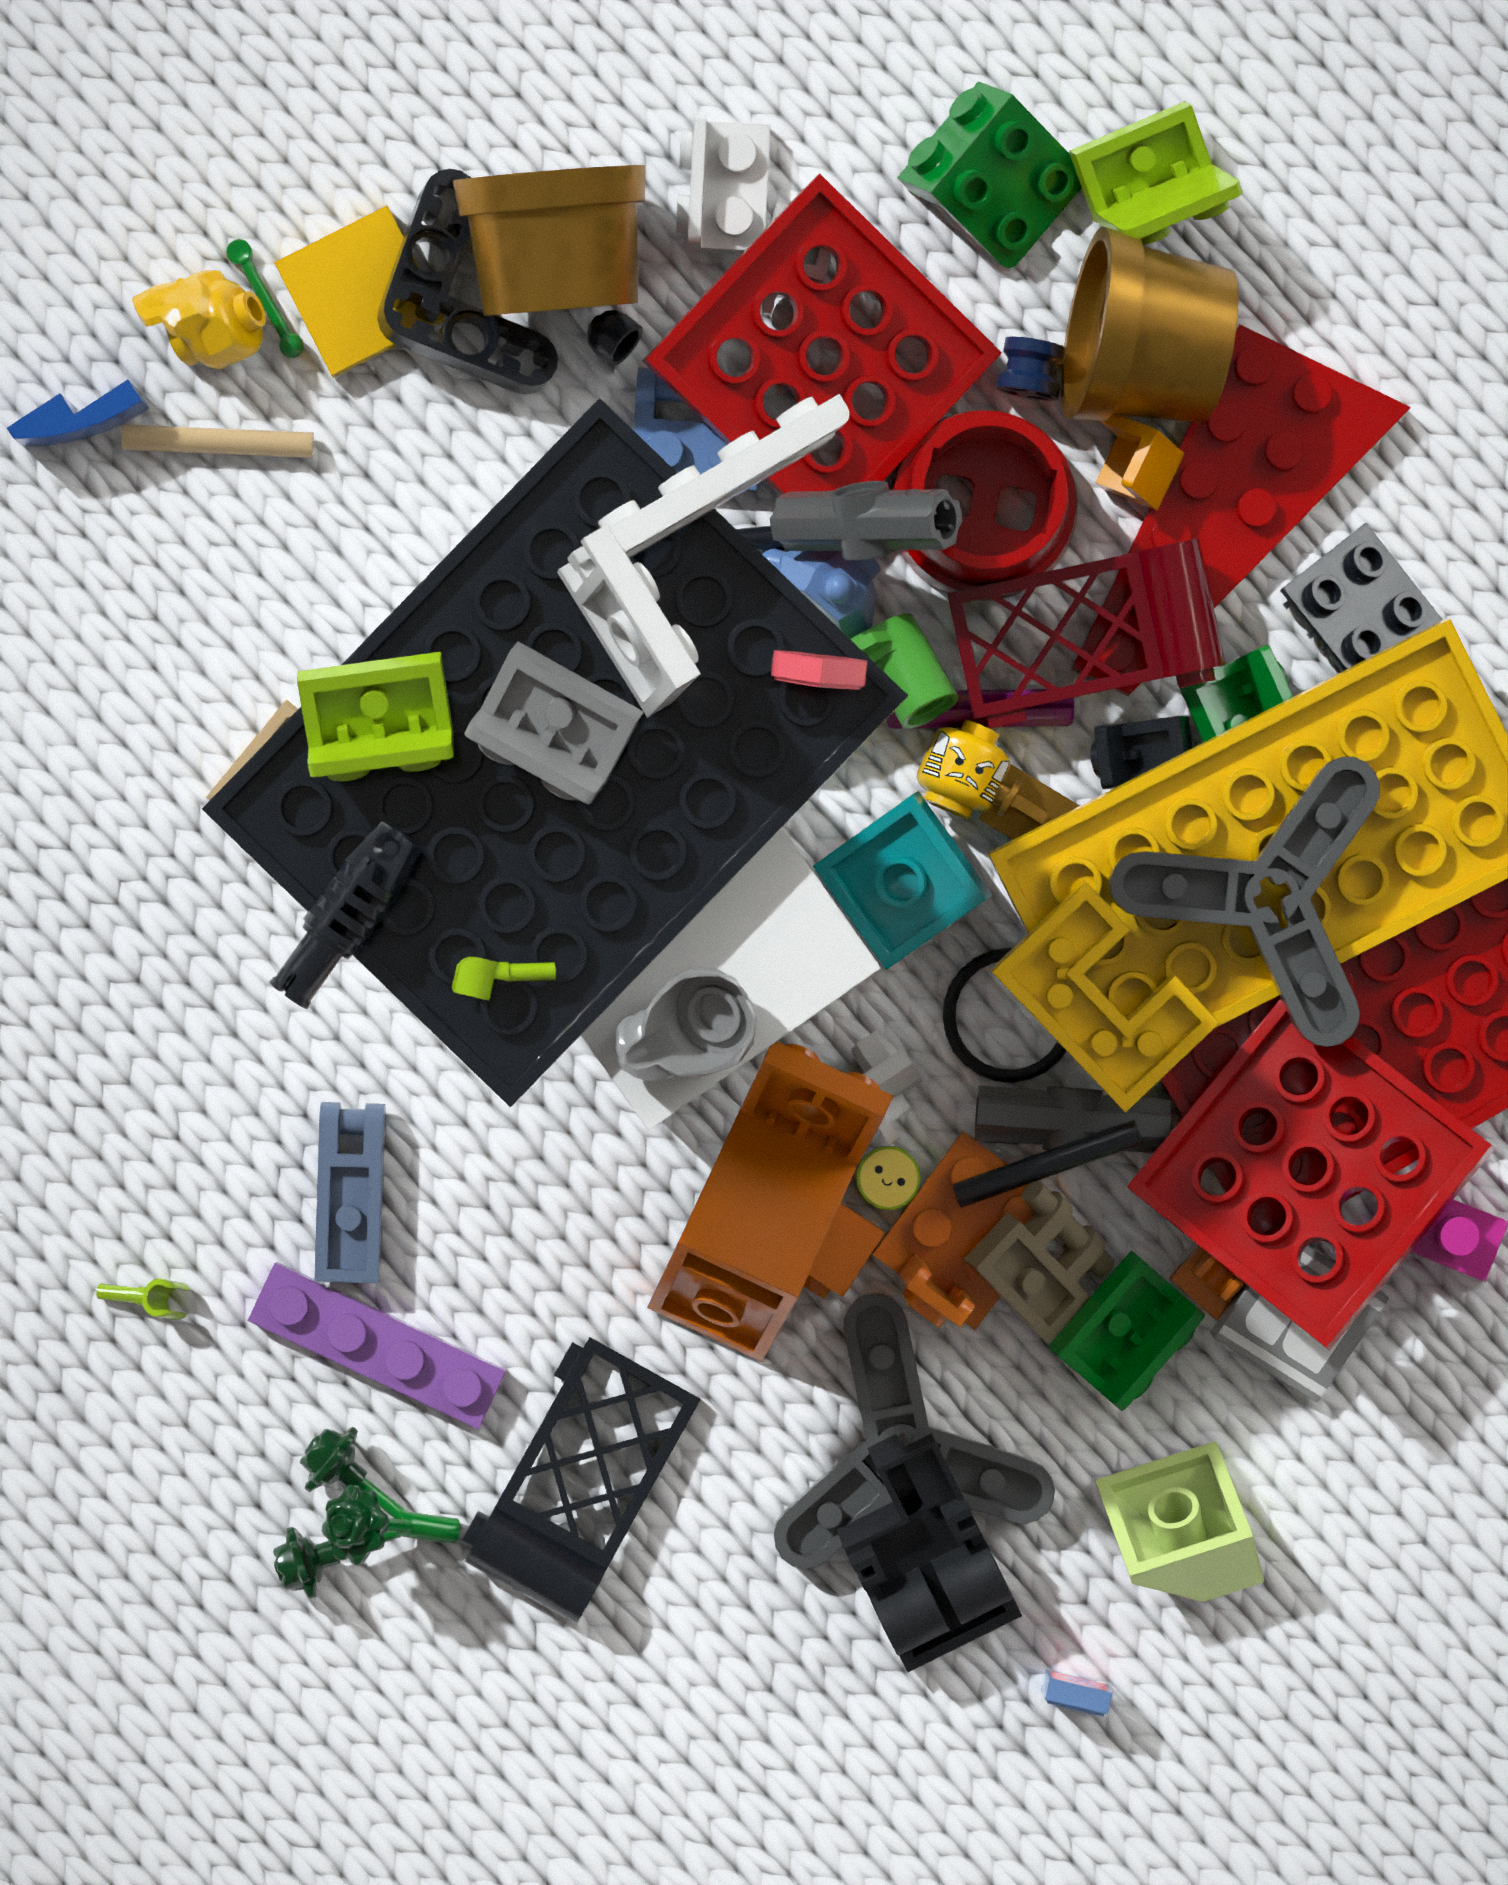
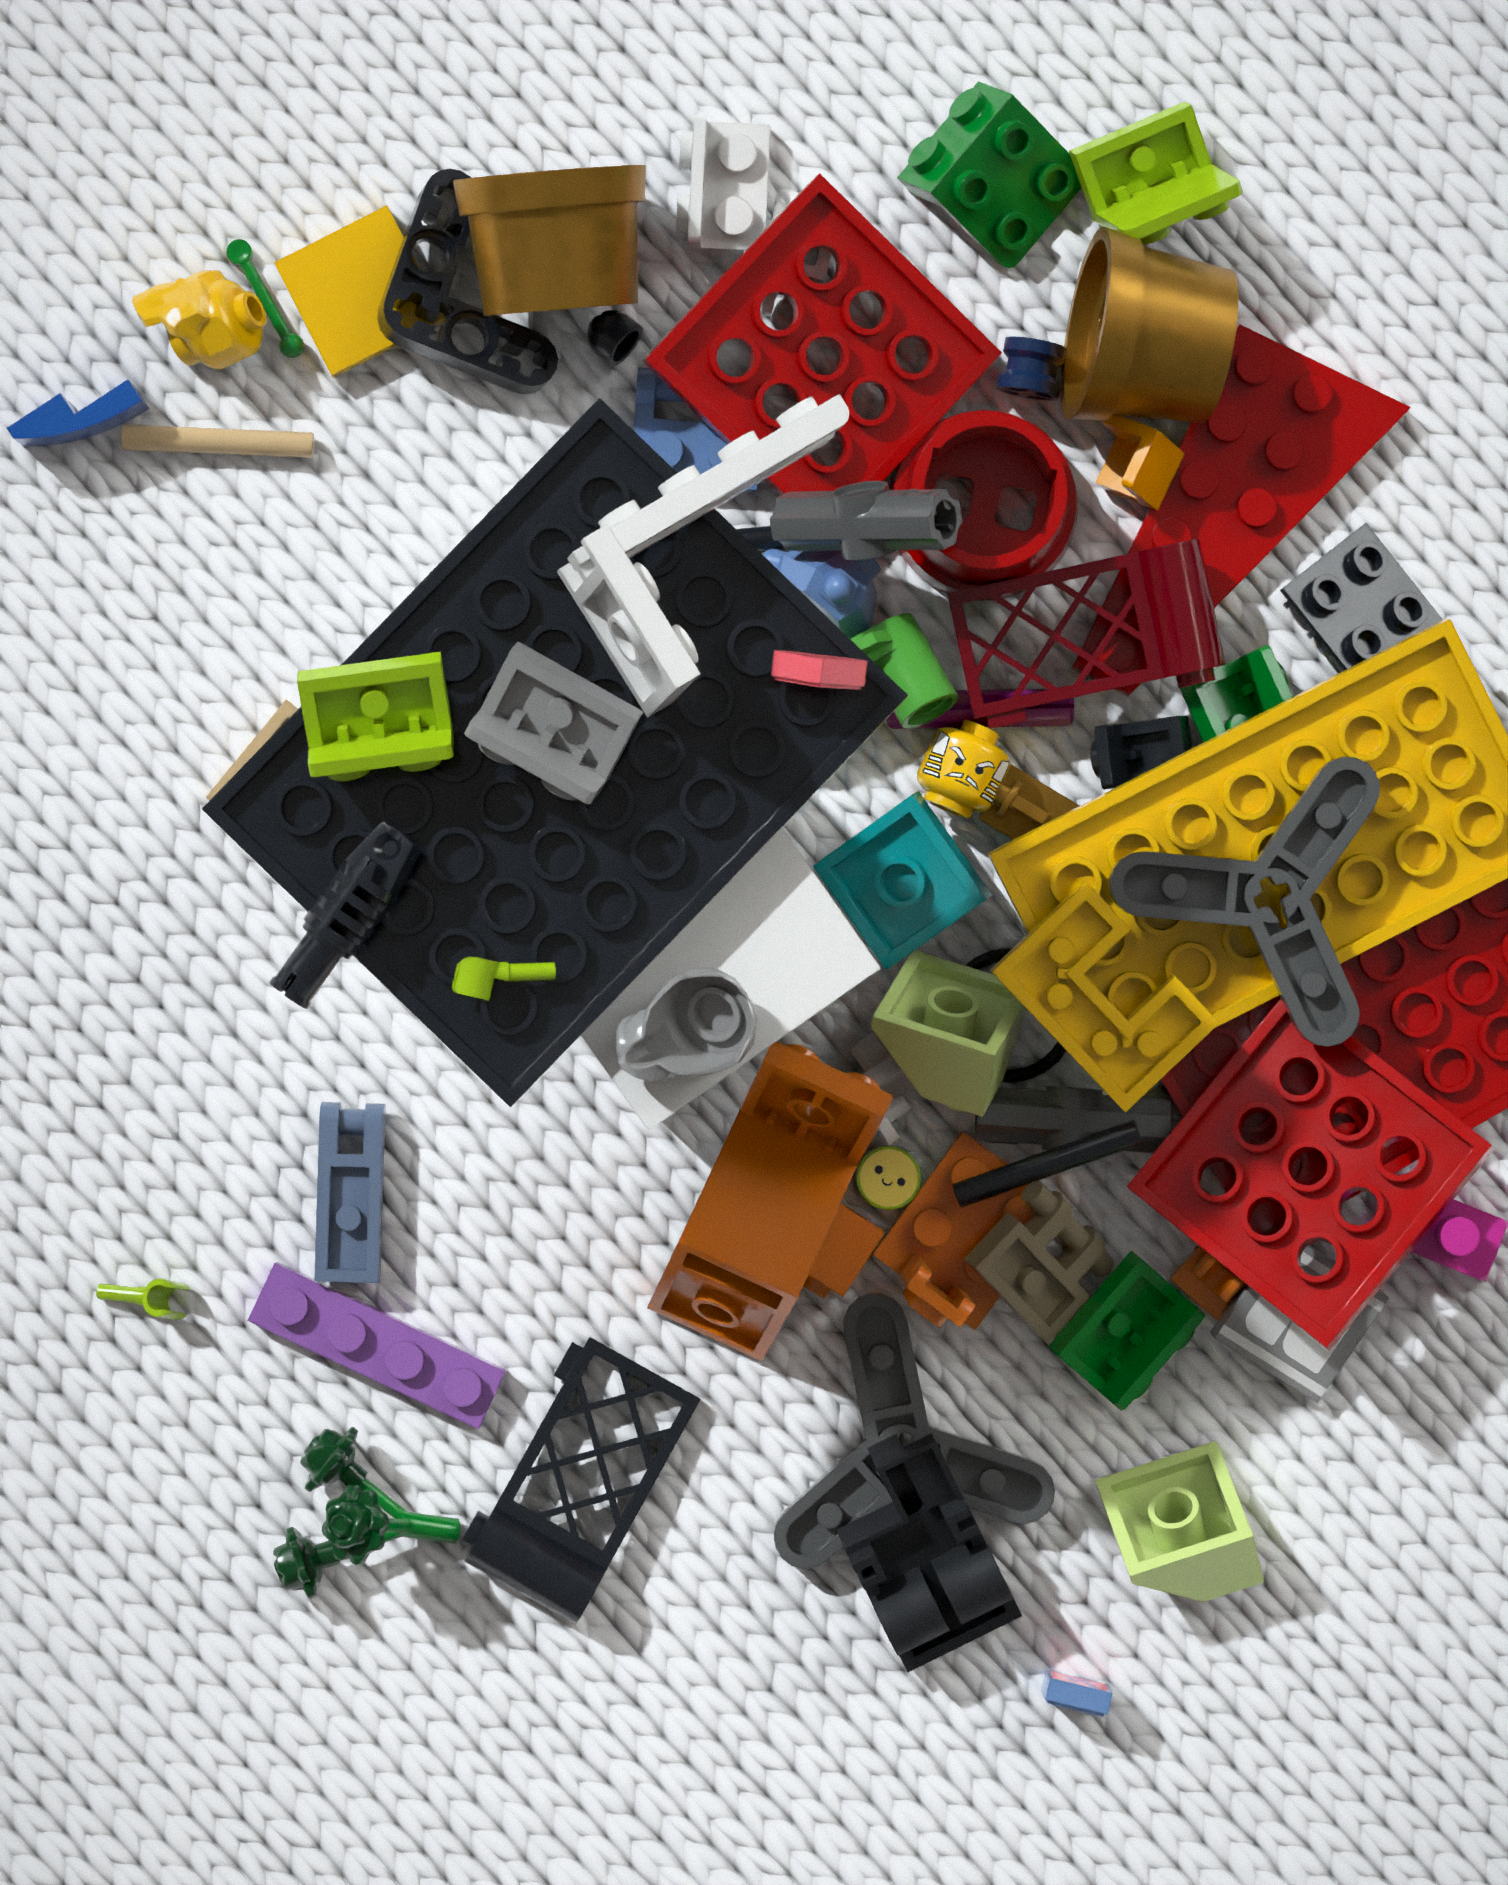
(949, 1030): none -> yellowish green slope

